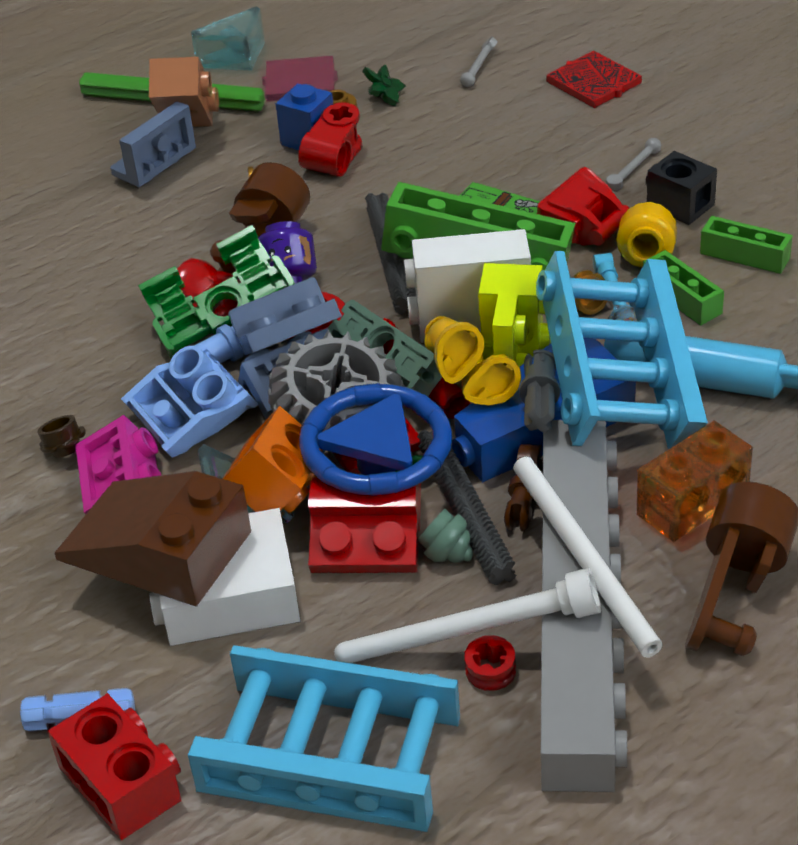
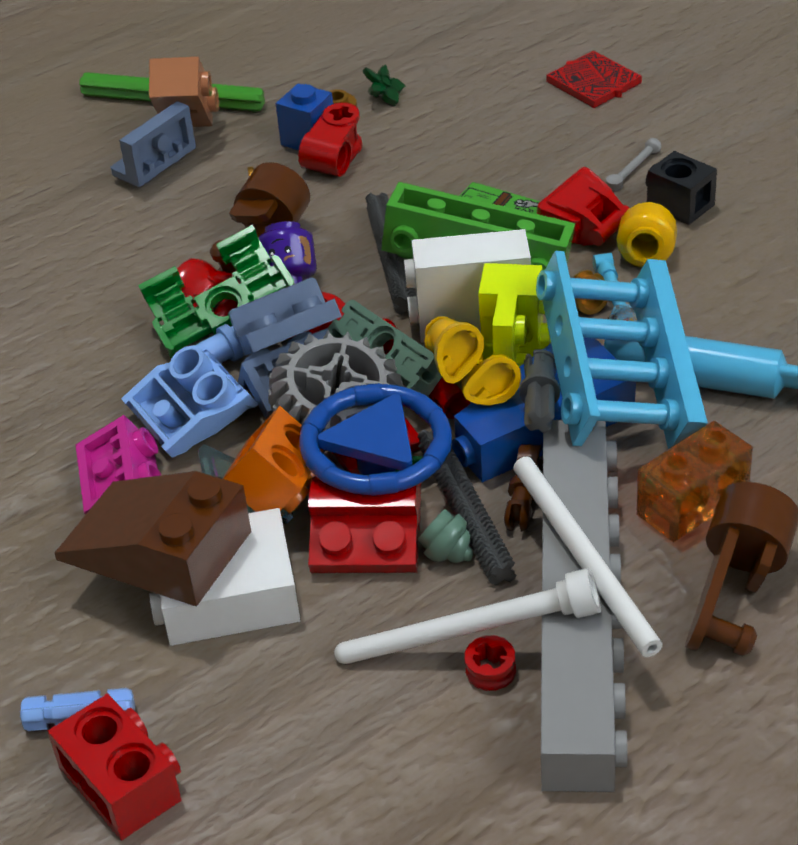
(60, 436): dark brown plate -> none
(231, 41): clear light blue slope -> none
(286, 73): clear pink piece -> none
(318, 783): medium azure fence -> none
(468, 78): light grey hinge -> none
(693, 292): bright green piece -> none
(746, 244): bright green piece -> none

